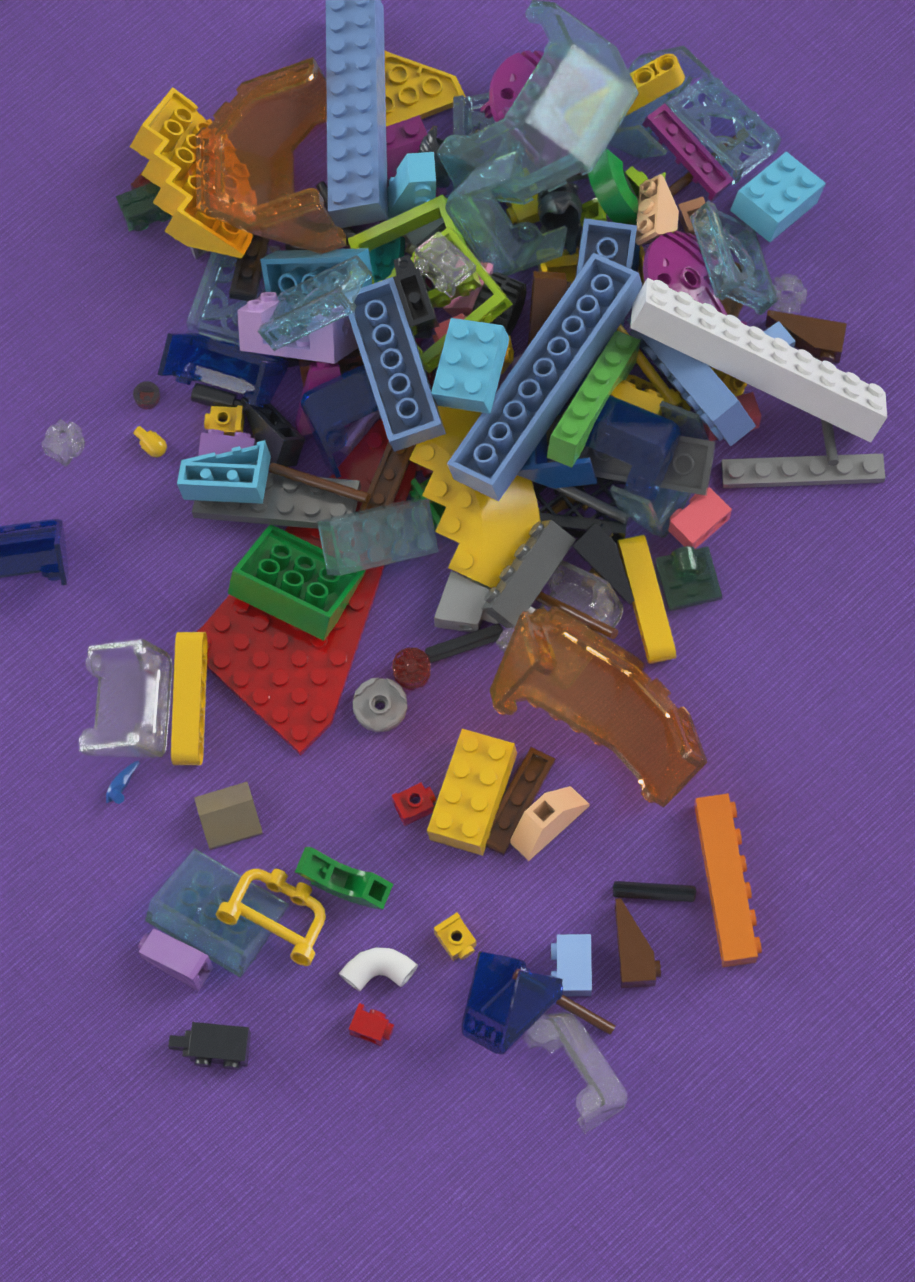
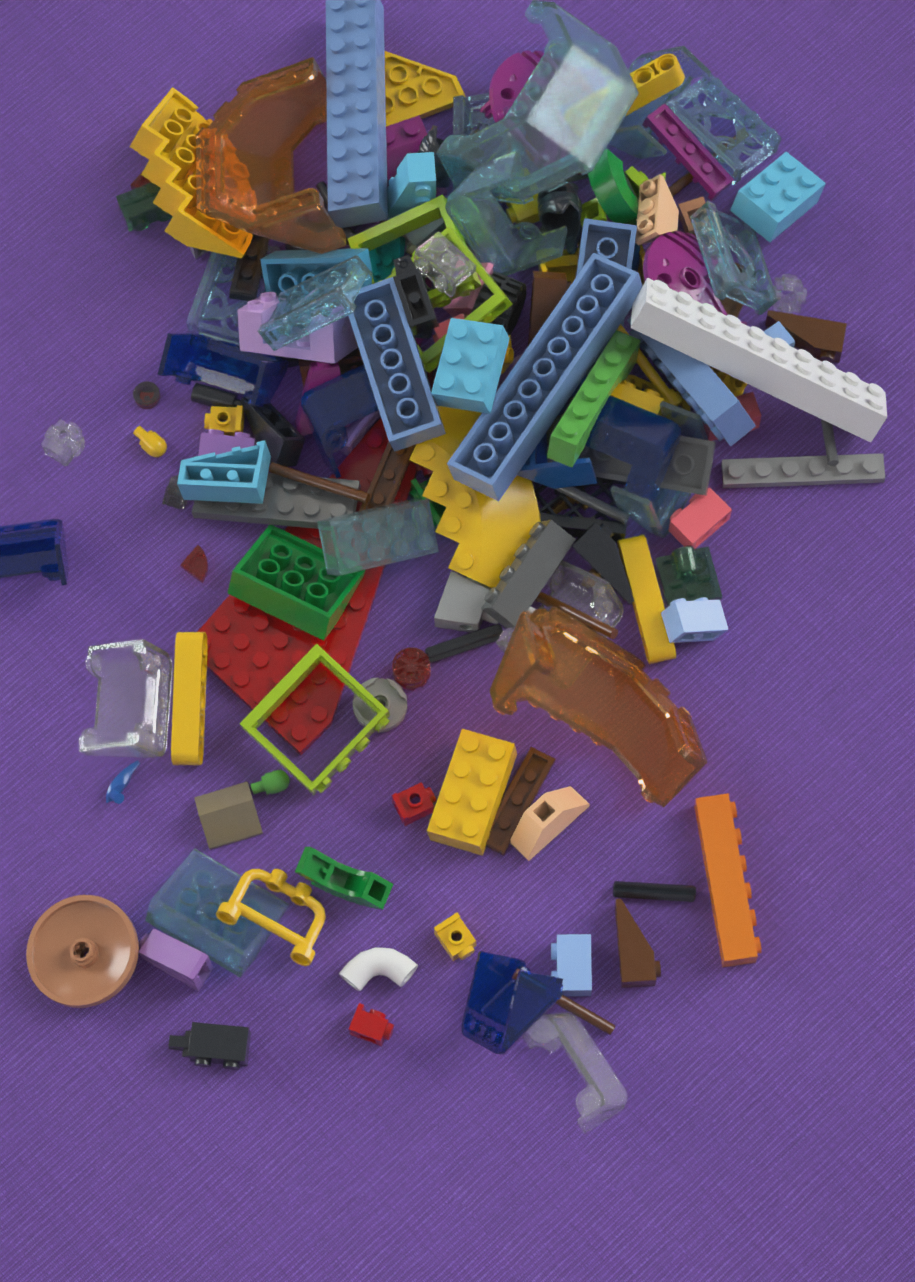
(62, 939): none -> nougat dish
(173, 496): none -> clear smoke arm
(196, 564): none -> clear red tile
(272, 782): none -> bright green cylinder
(285, 688): none -> lime window
(694, 620): none -> light blue brick

